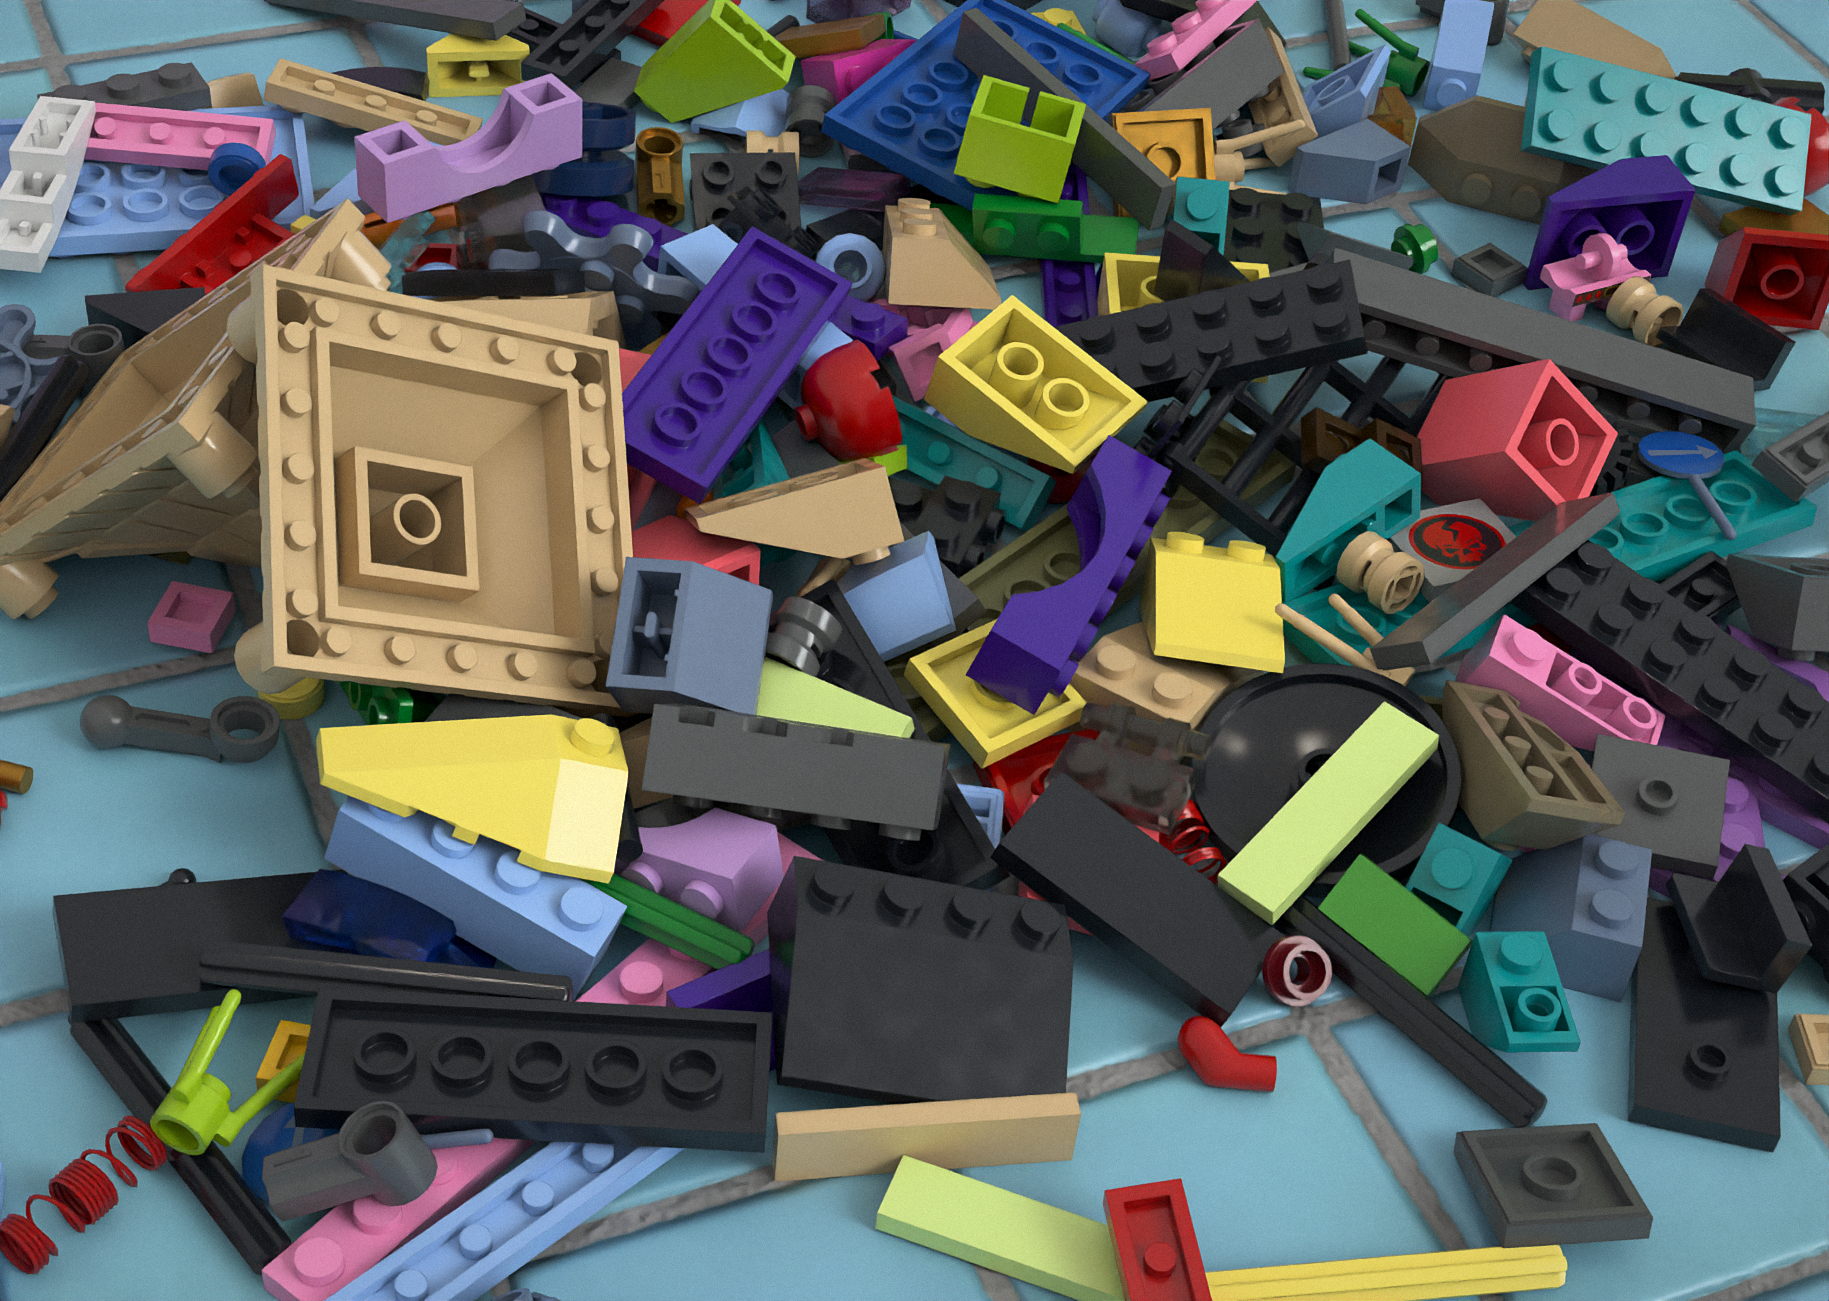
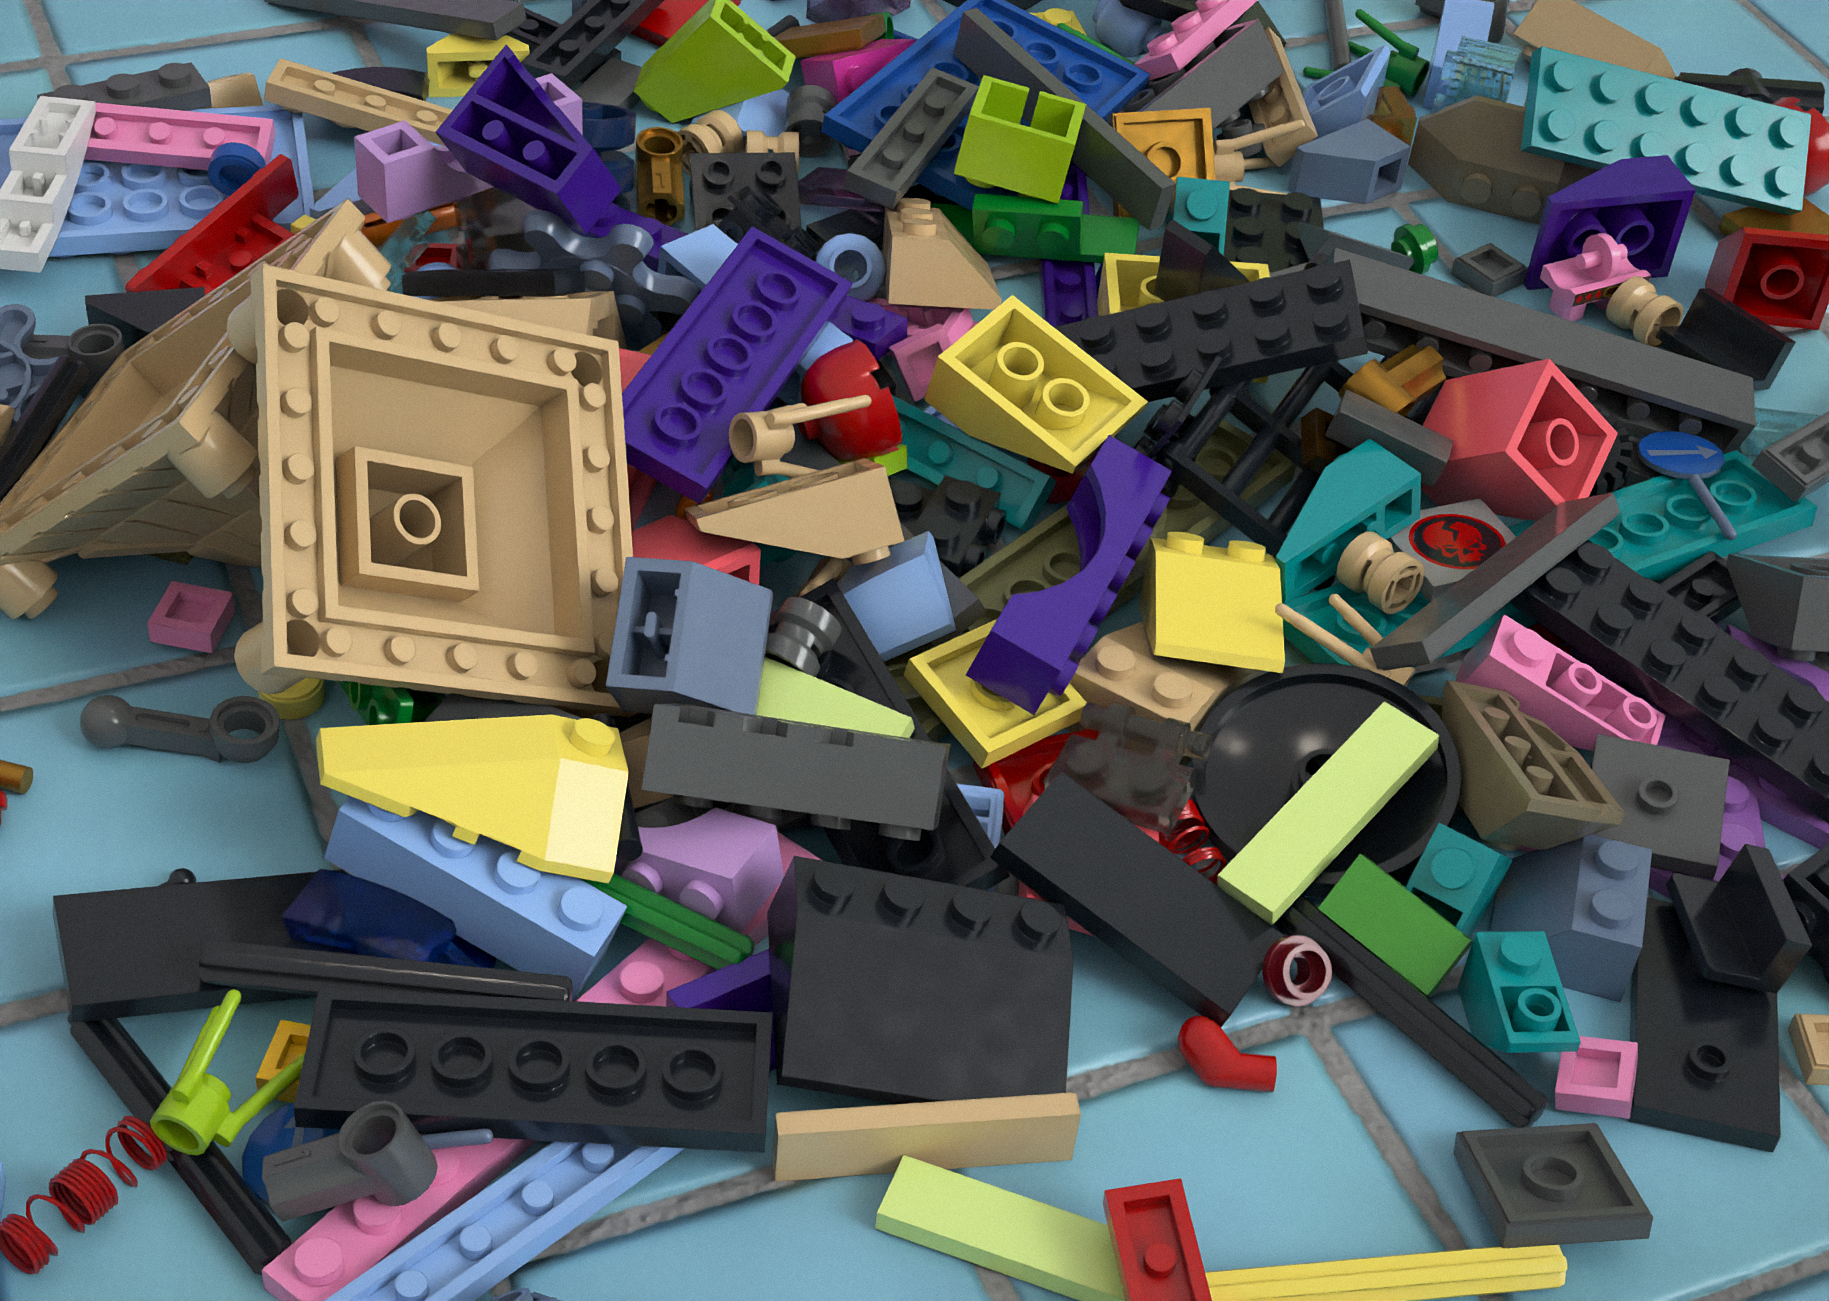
(527, 146): none -> dark purple wedge
(711, 134): none -> tan wheel
(770, 434): none -> tan plant
(911, 138): none -> dark grey plate
(1399, 380): none -> pearl gold piece
(1416, 445): none -> dark grey slope
(1478, 70): none -> clear light blue brick
(1598, 1077): none -> bright pink plate

